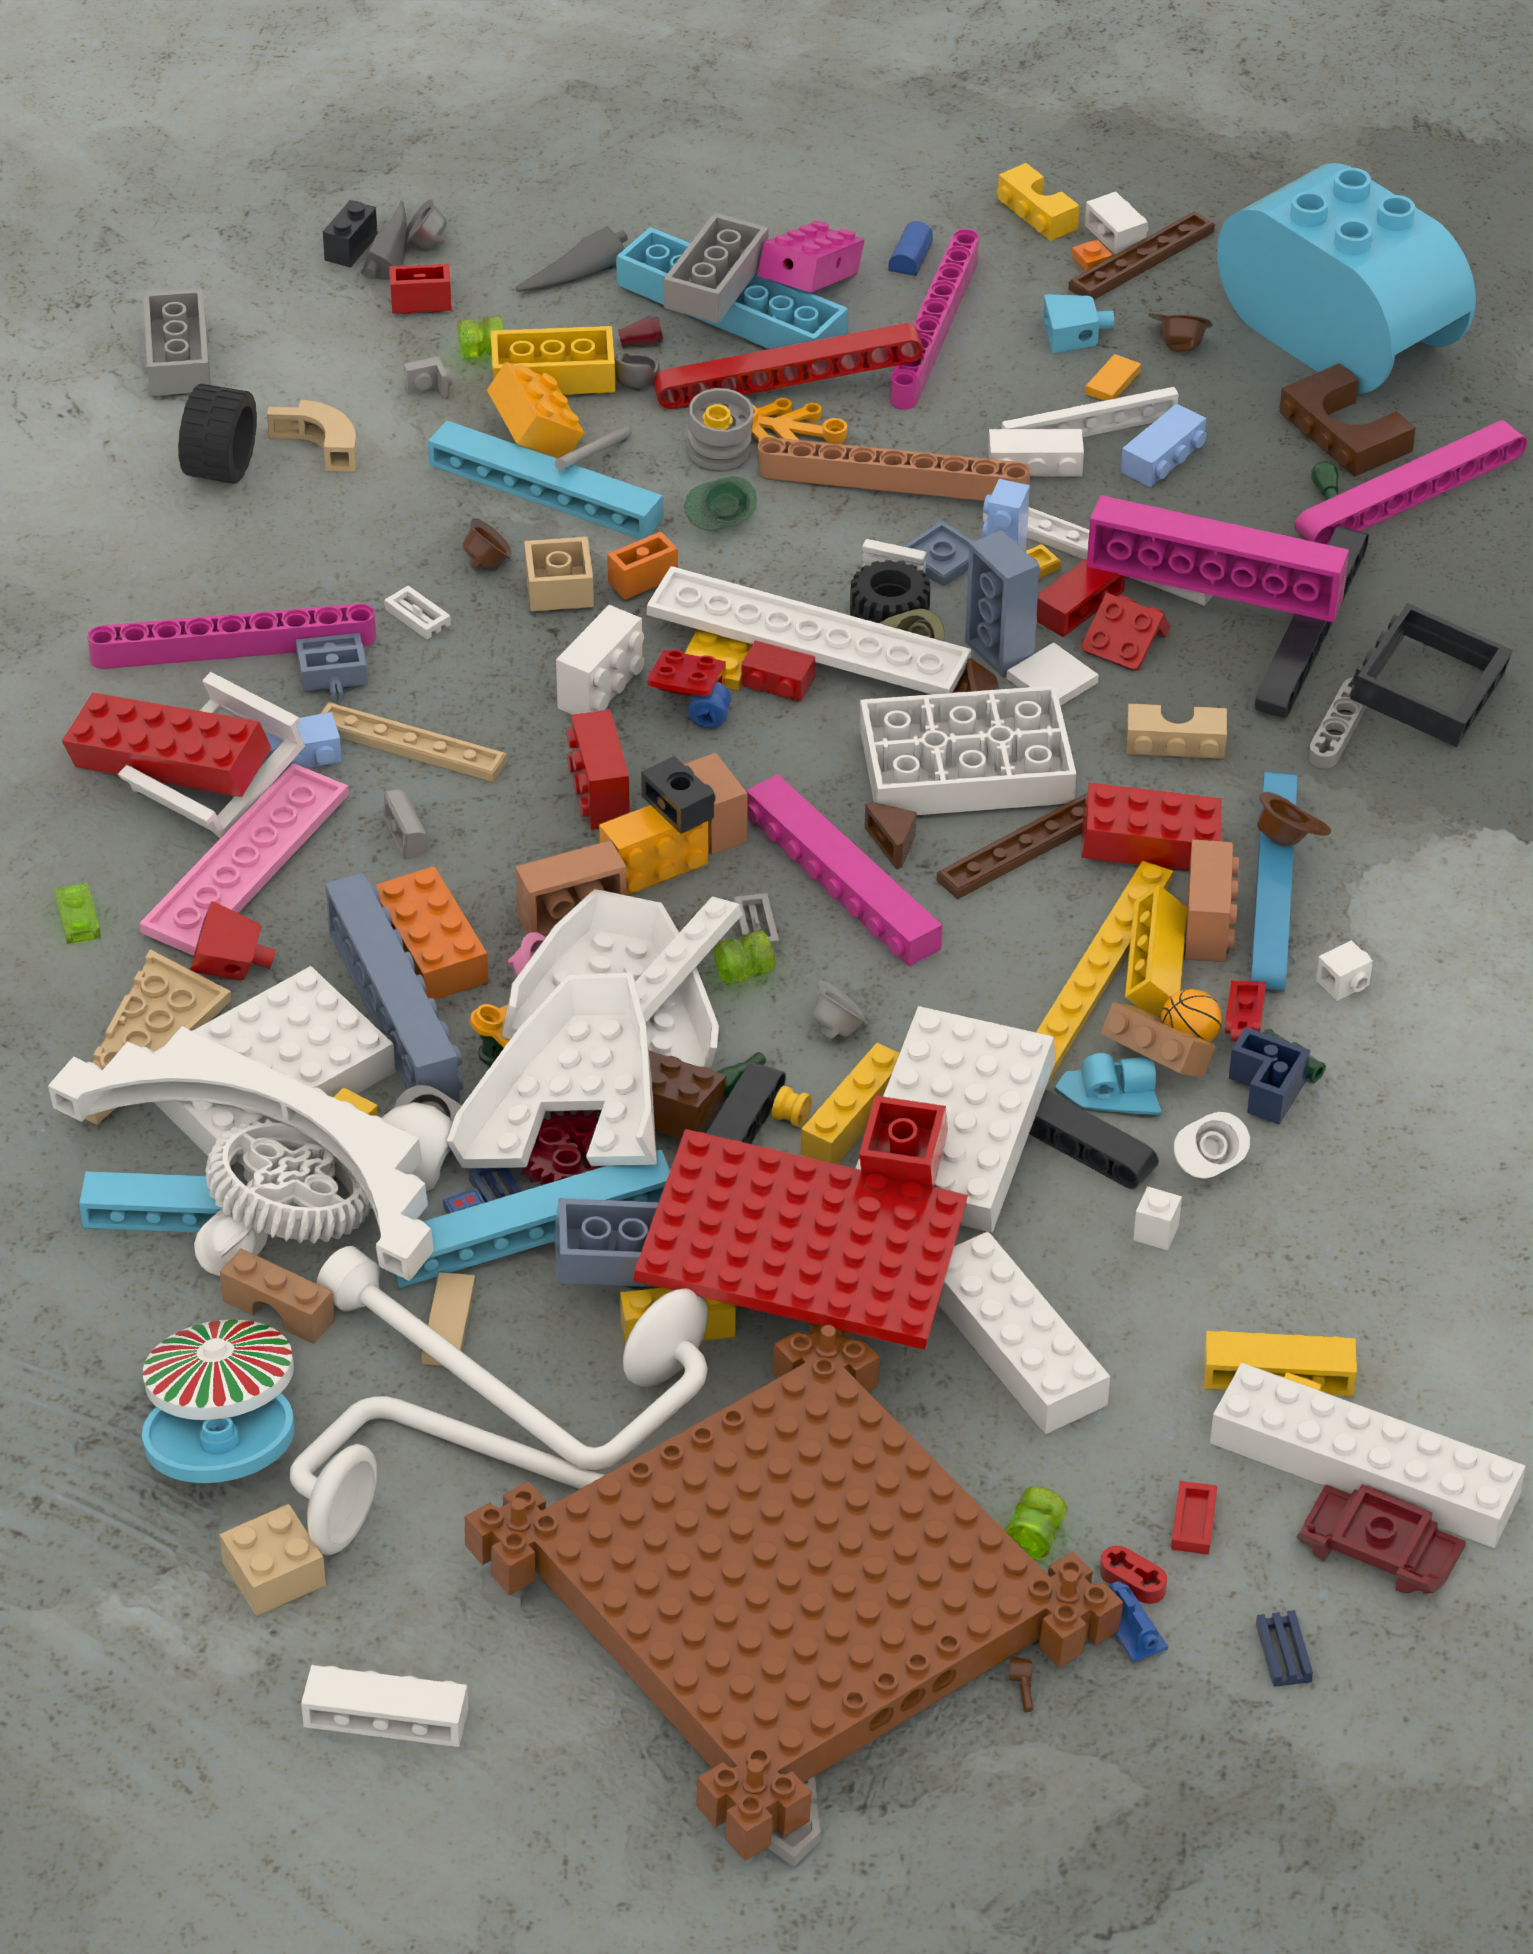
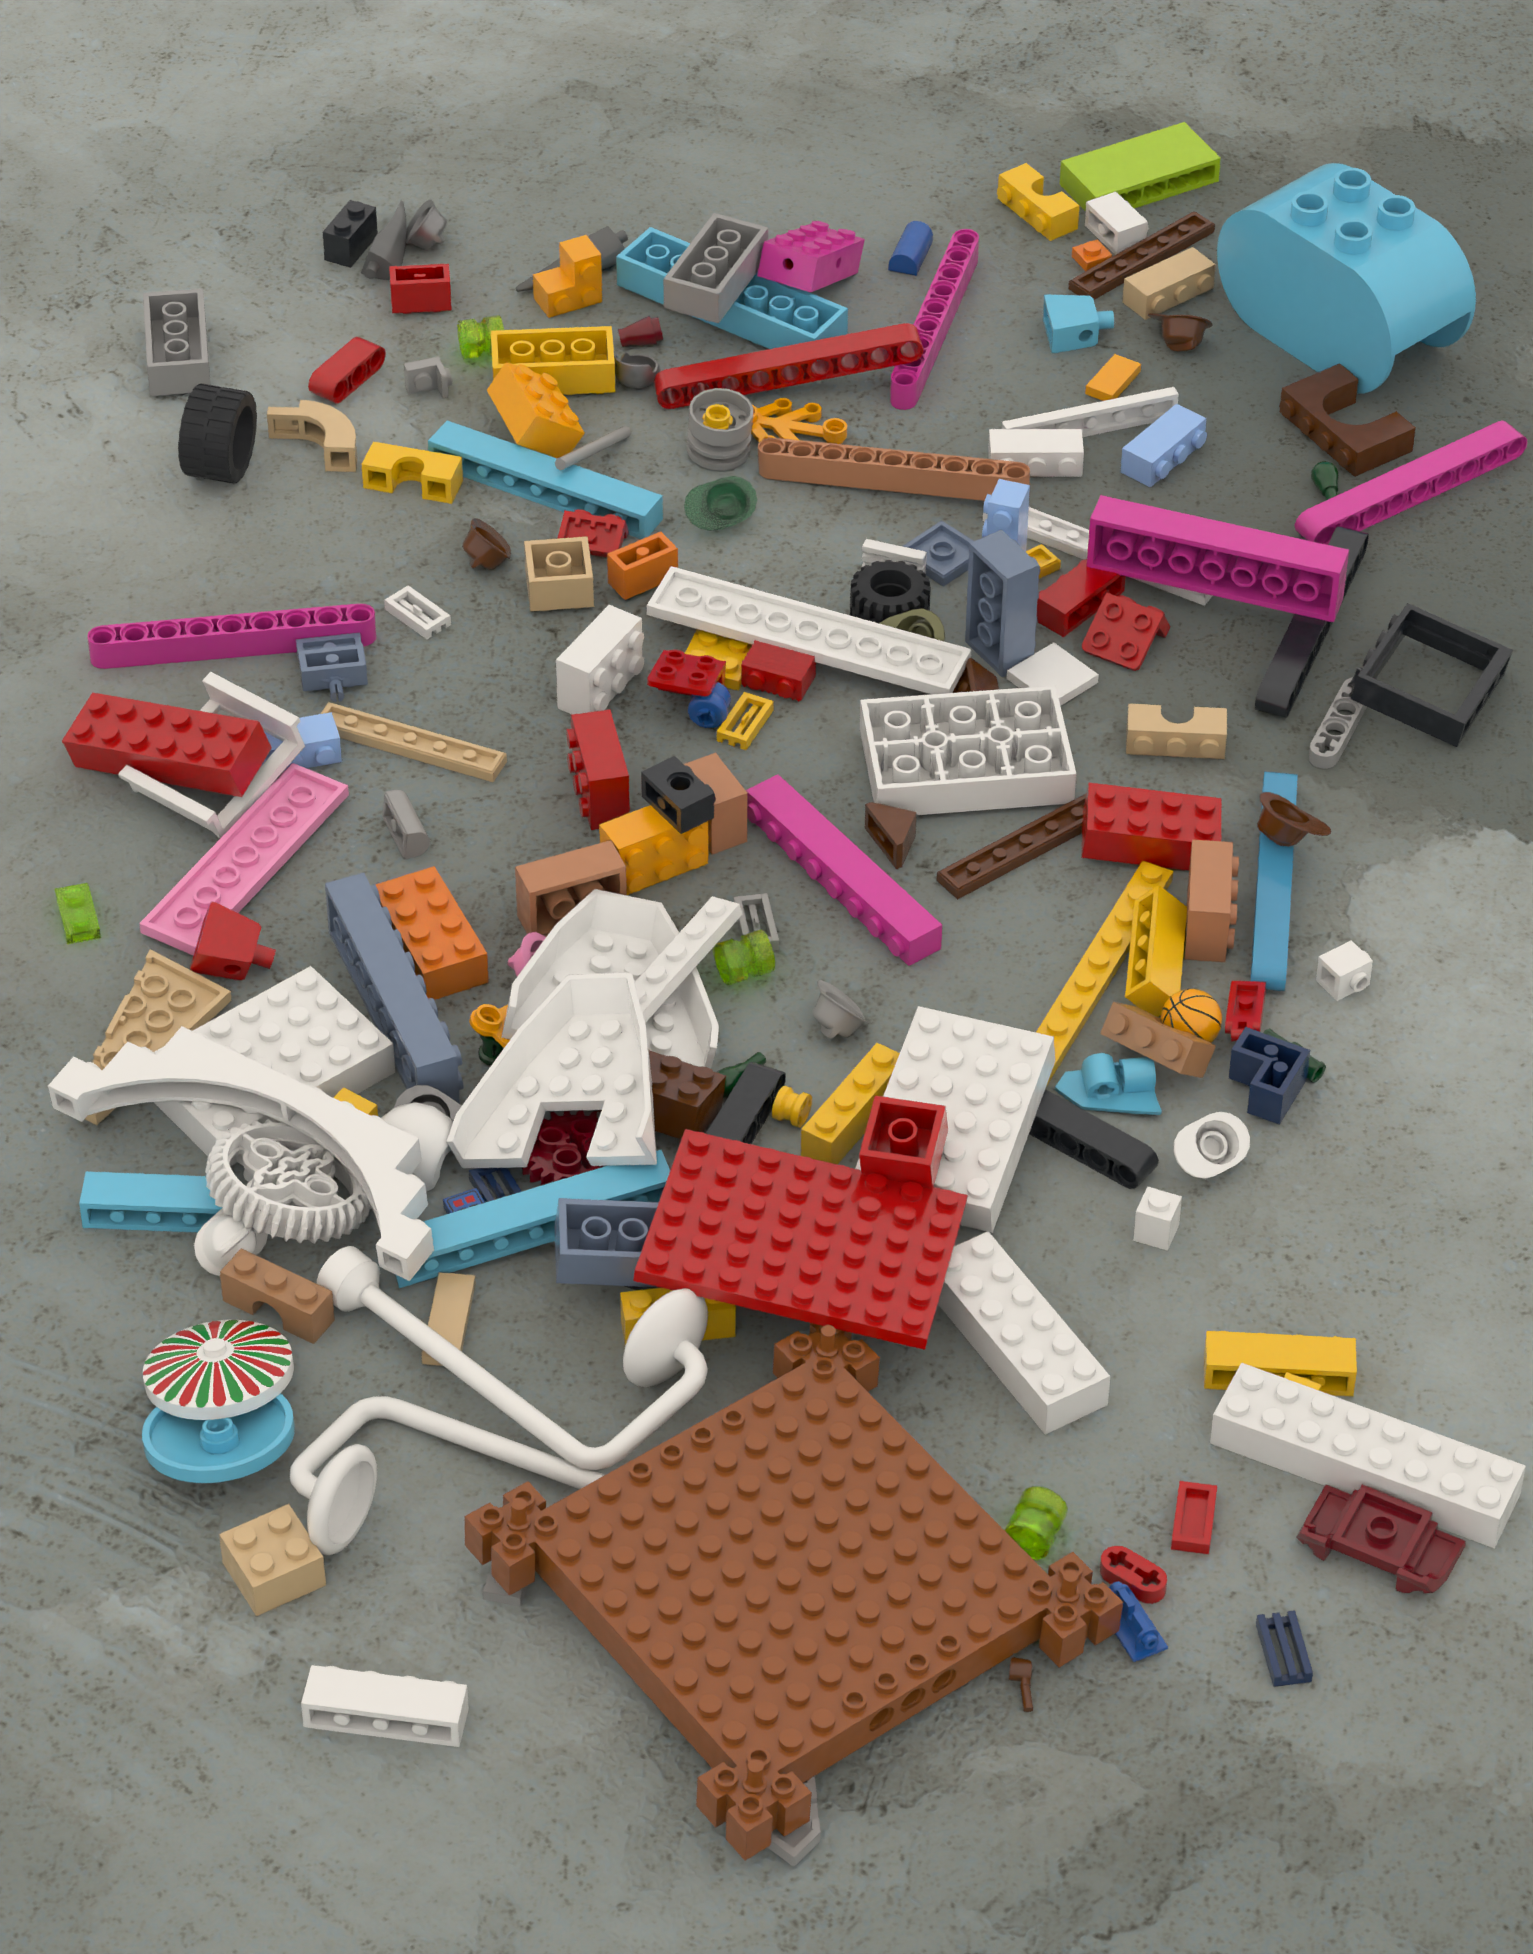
(347, 370): none -> red beam
(392, 464): none -> yellow arch
(572, 284): none -> light orange brick
(603, 533): none -> red bracket
(738, 736): none -> yellow tile
(1142, 168): none -> lime brick
(1169, 283): none -> tan brick

